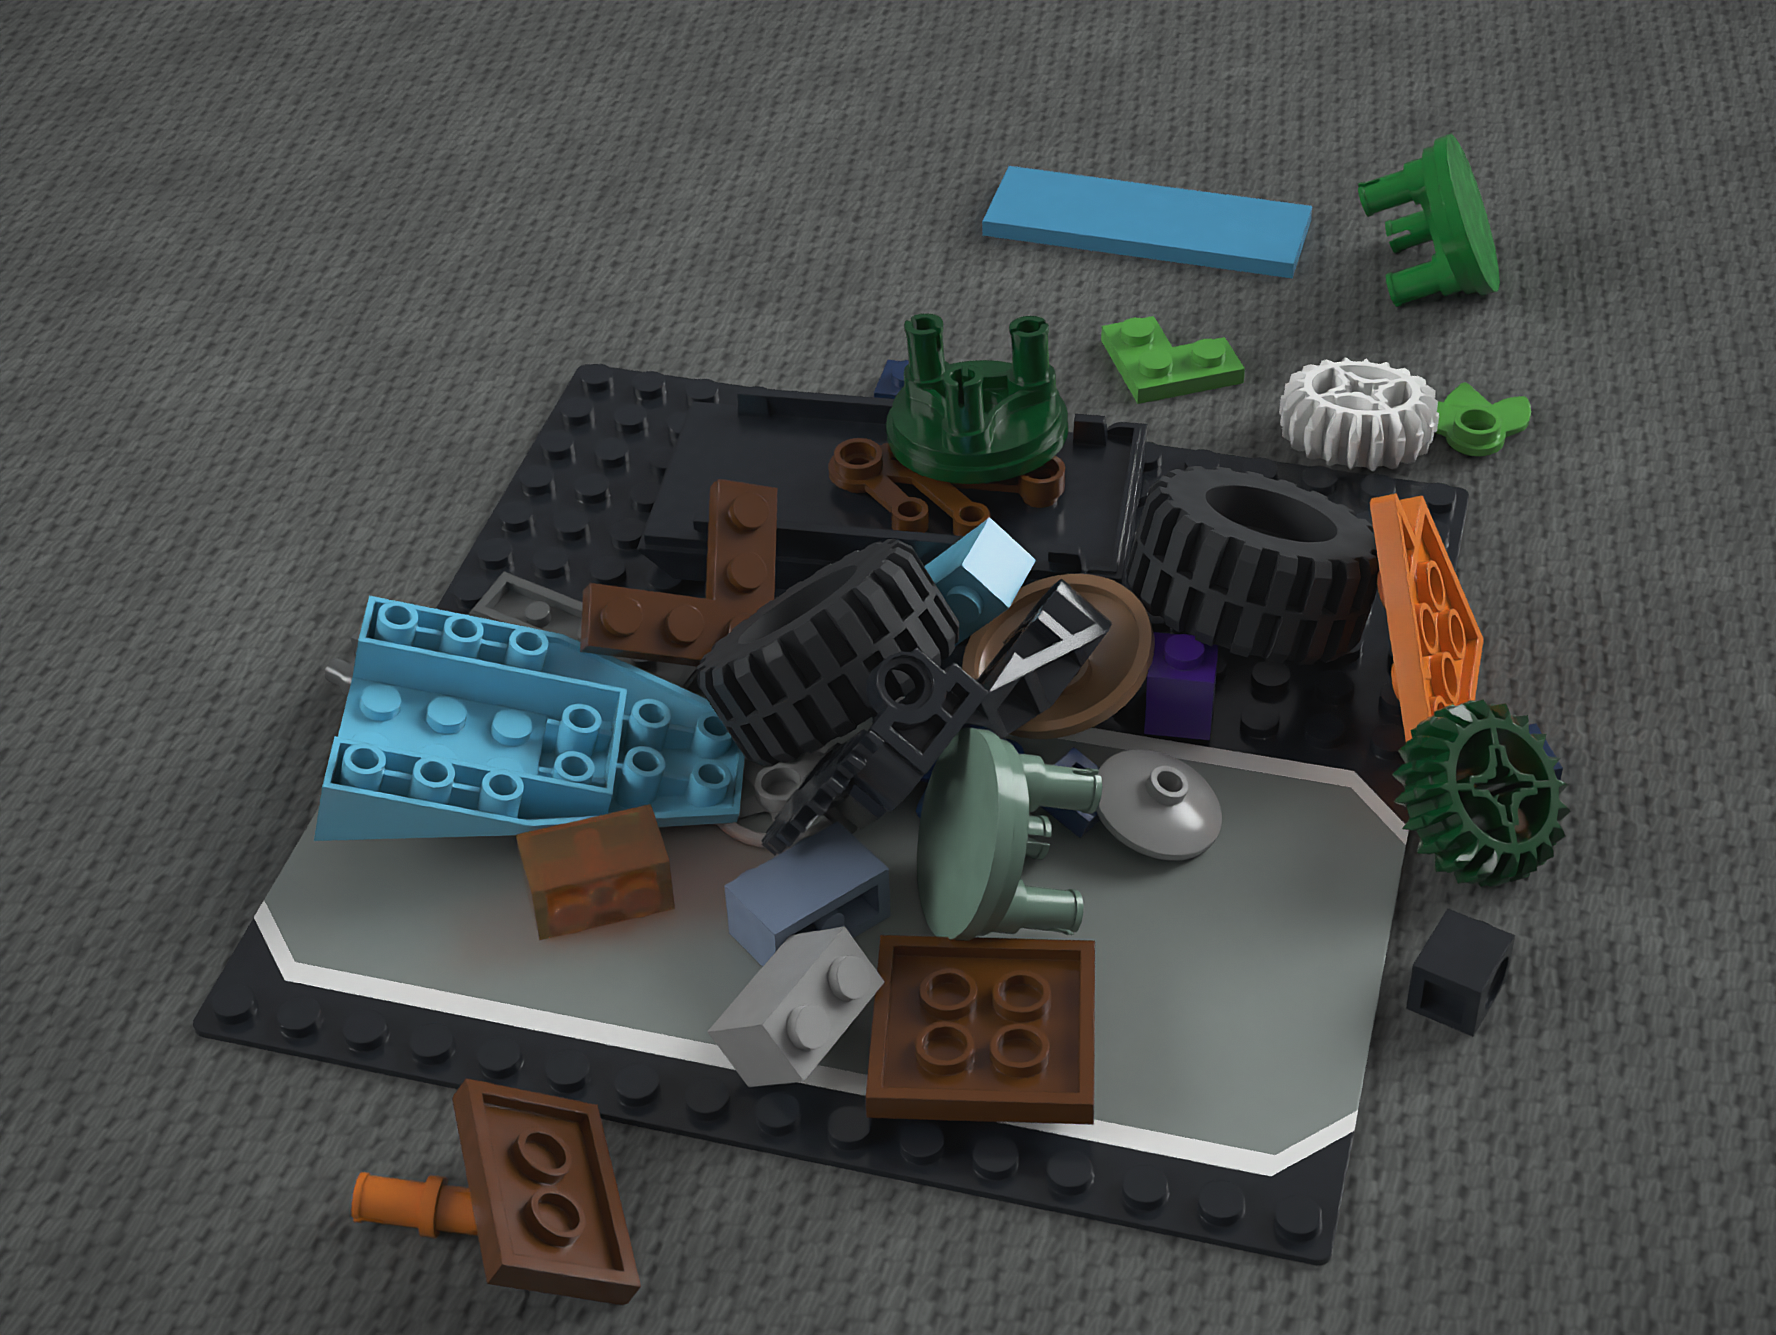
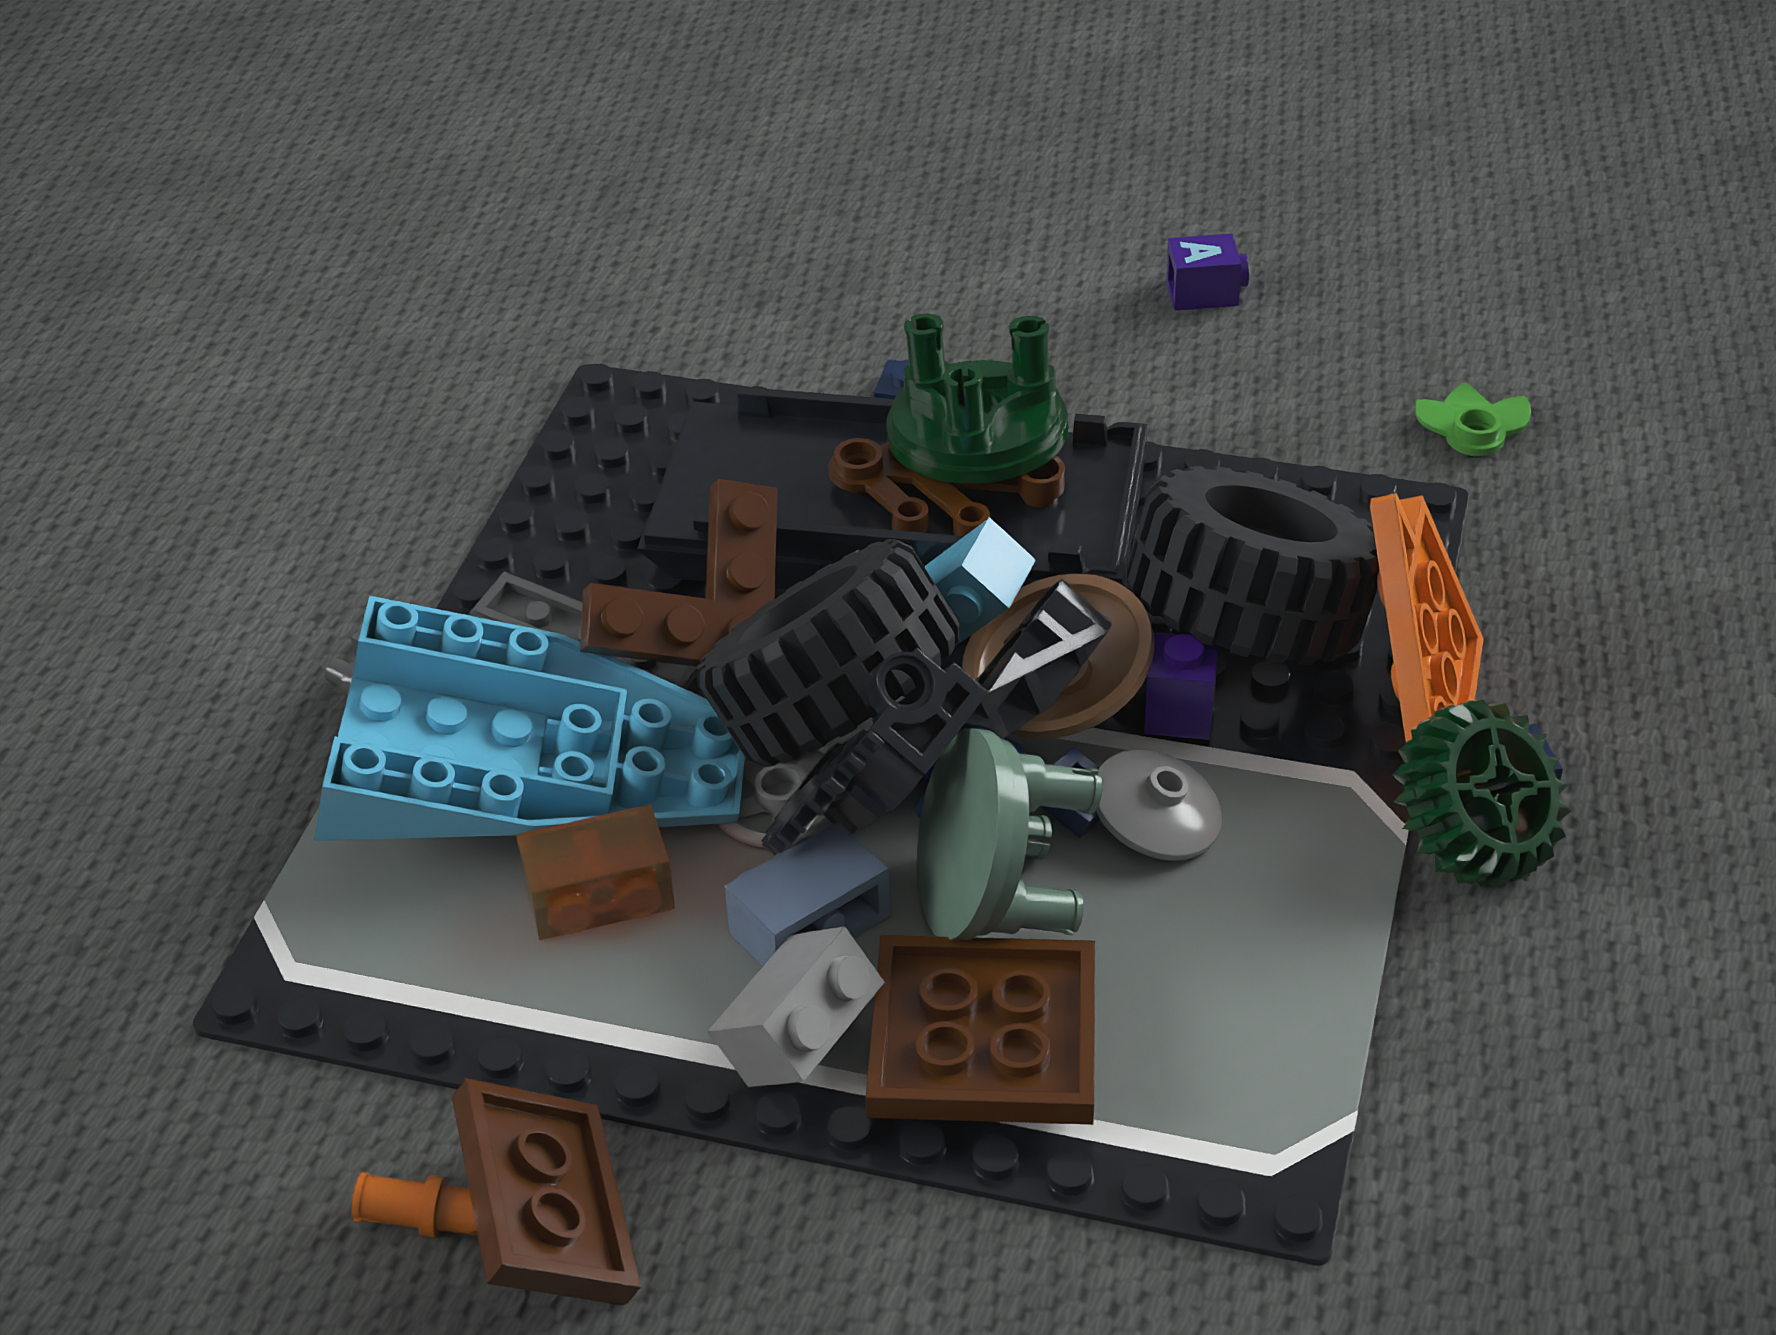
(1149, 221): dark azure tile -> none
(1160, 371): bright green plate -> none
(1205, 271): none -> dark purple brick
(1358, 414): white gear -> none
(1450, 218): green piece -> none
(1460, 972): black brick -> none

